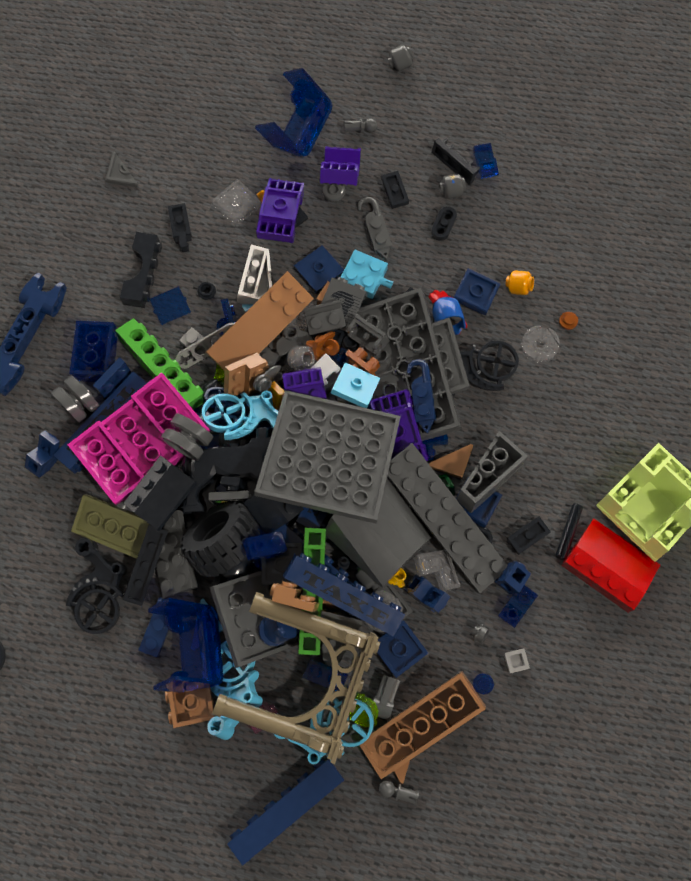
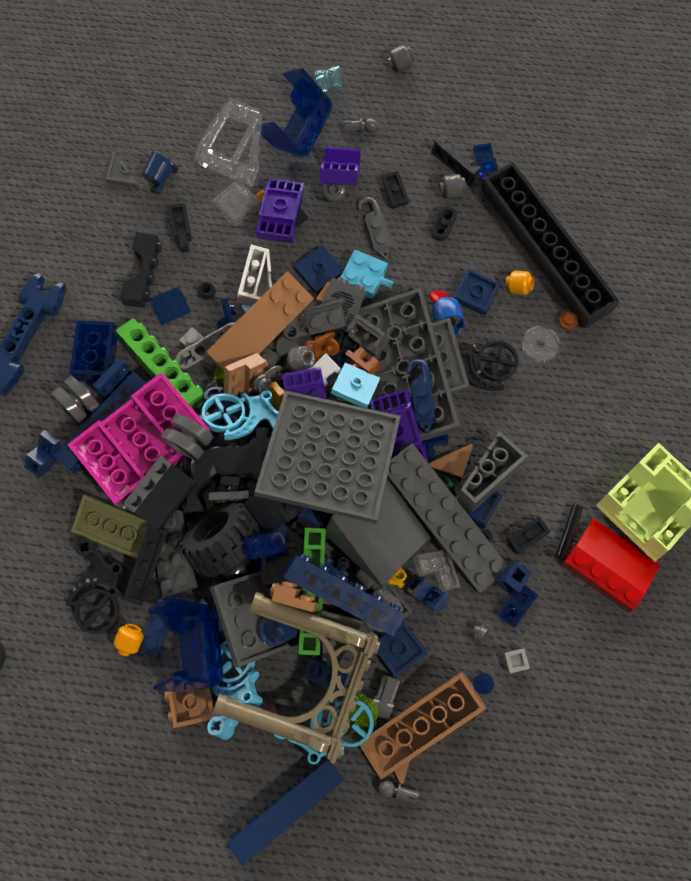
(128, 639): none -> light orange head
(158, 170): none -> dark blue hat
(223, 164): none -> clear windscreen
(328, 78): none -> clear light blue wheel
(549, 245): none -> black brick

